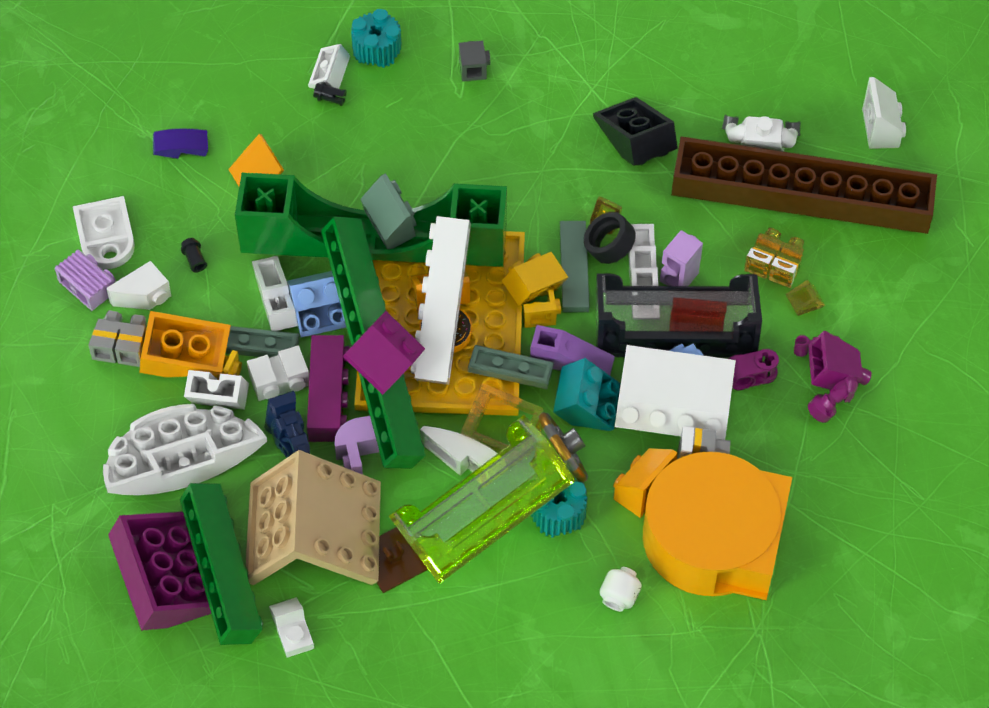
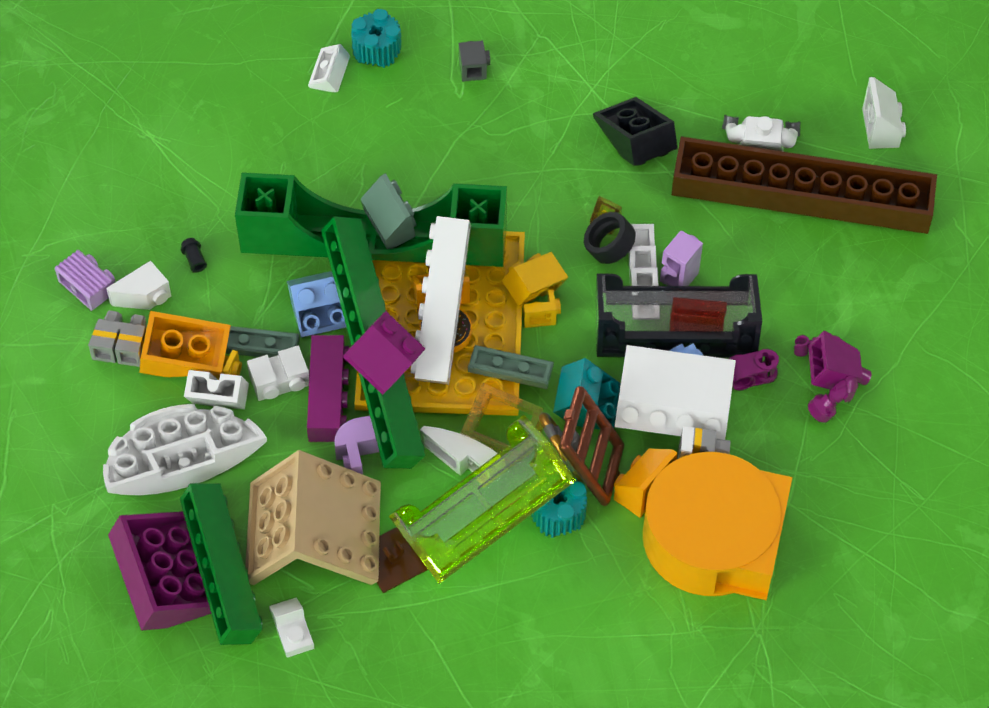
(103, 229): white tile -> none
(176, 141): dark purple slope -> none
(256, 159): light orange piece -> none
(275, 293): white slope -> none
(286, 424): dark blue piece -> none
(328, 93): black pin -> none
(565, 348): medium lavender slope -> none
(574, 263): sand green tile -> none
(606, 433): none -> copper bar
(620, 589): white head -> none
(775, 257): clear yellow hips -> none
(805, 298): clear yellow slope -> none

